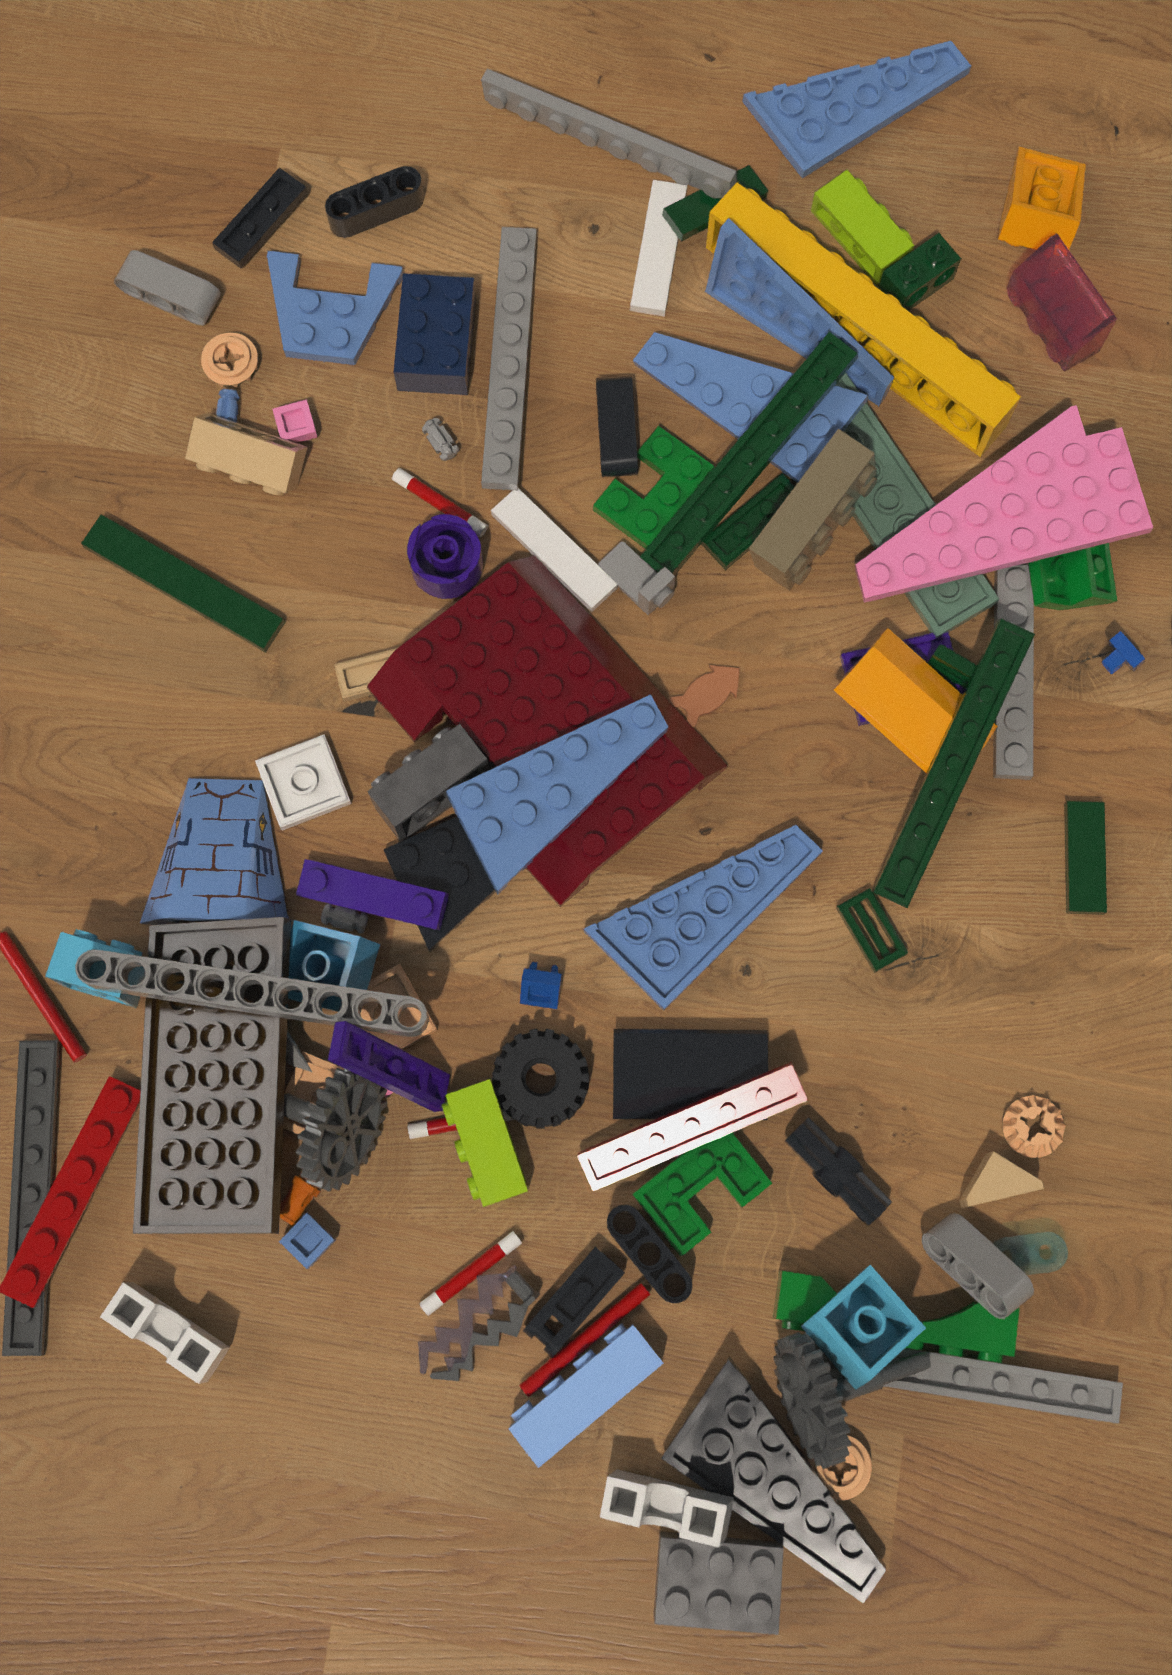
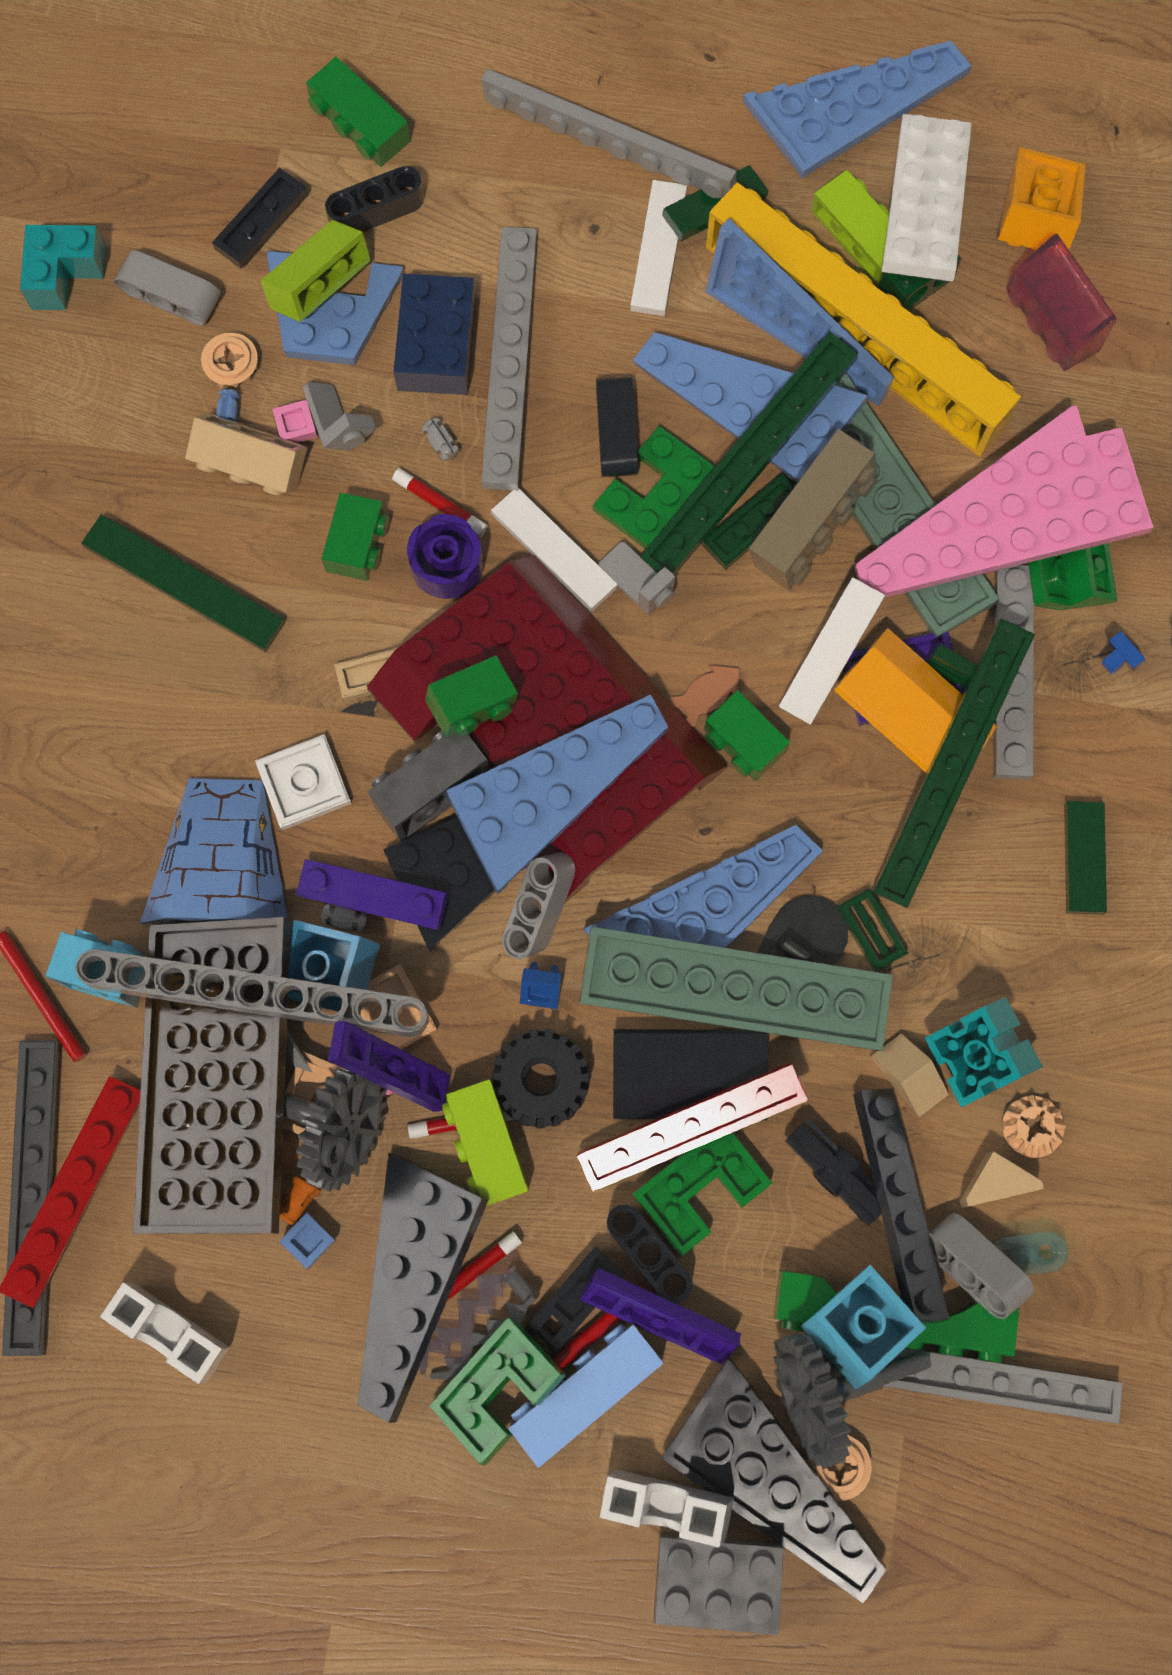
(54, 256): none -> teal brick
(315, 270): none -> lime brick
(335, 428): none -> light grey bracket
(355, 536): none -> green brick
(357, 112): none -> green brick
(418, 1257): none -> wing
(471, 697): none -> green brick
(504, 1356): none -> plate
(525, 914): none -> light grey beam
(660, 1316): none -> dark purple plate
(735, 989): none -> sand green plate
(745, 736): none -> green brick
(807, 931): none -> pearl dark grey shield
(831, 651): none -> white tile
(900, 1205): none -> black plate
(911, 1074): none -> tan slope
(927, 198): none -> white plate
(983, 1052): none -> teal brick

